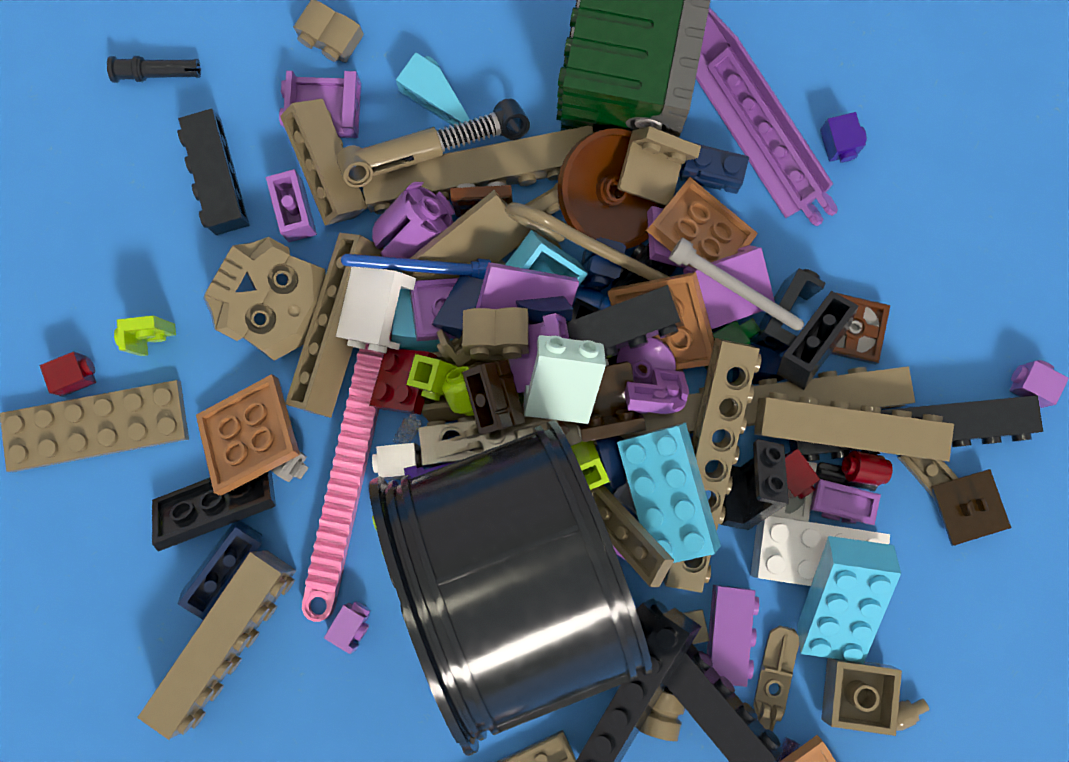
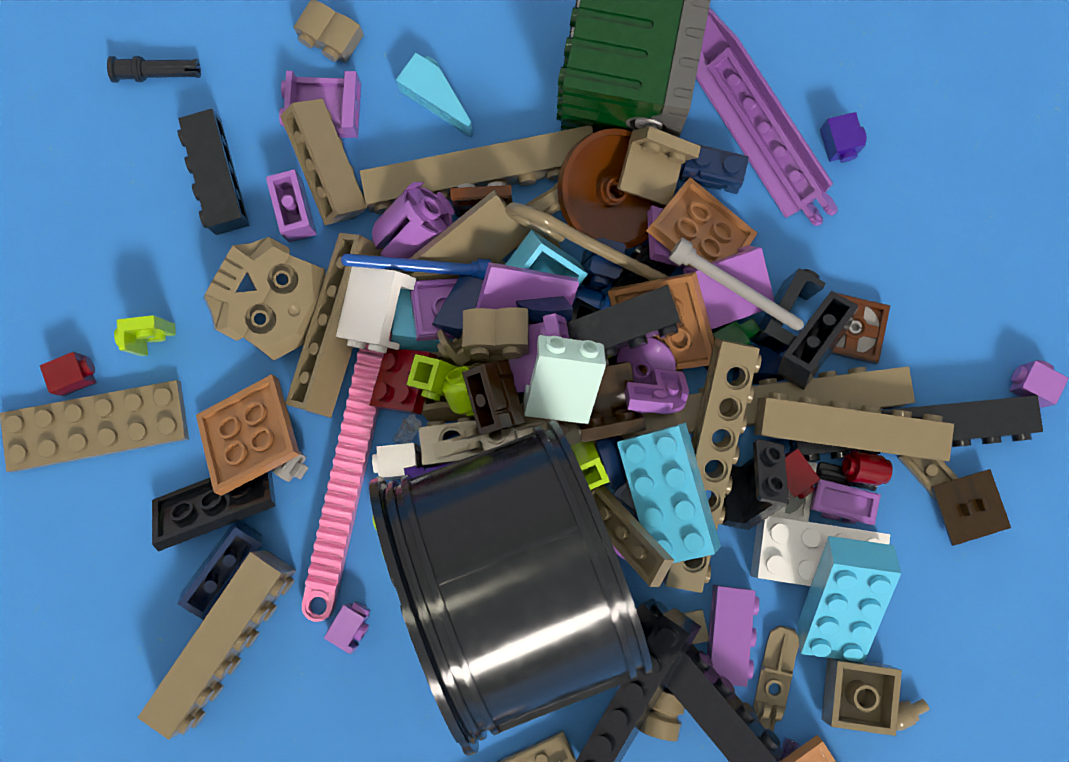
(505, 120): piece -> none

